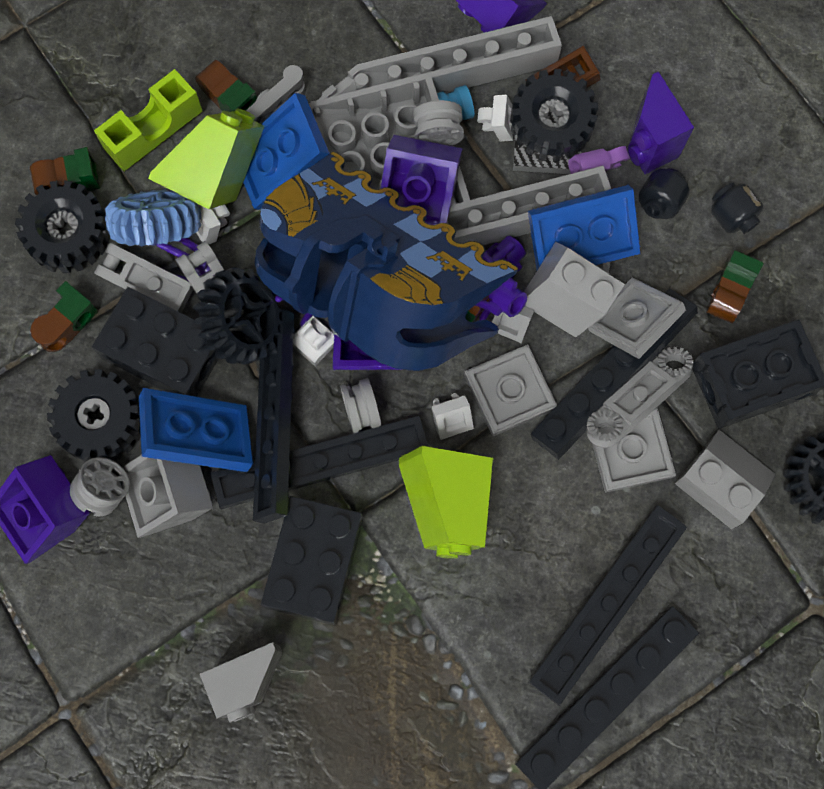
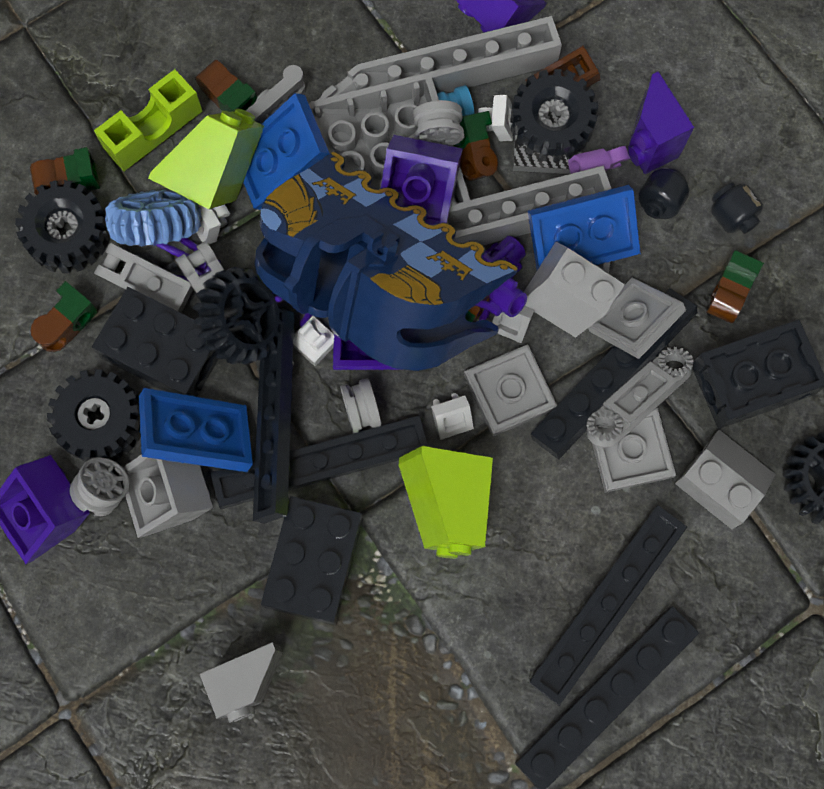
(477, 157): none -> reddish brown leg

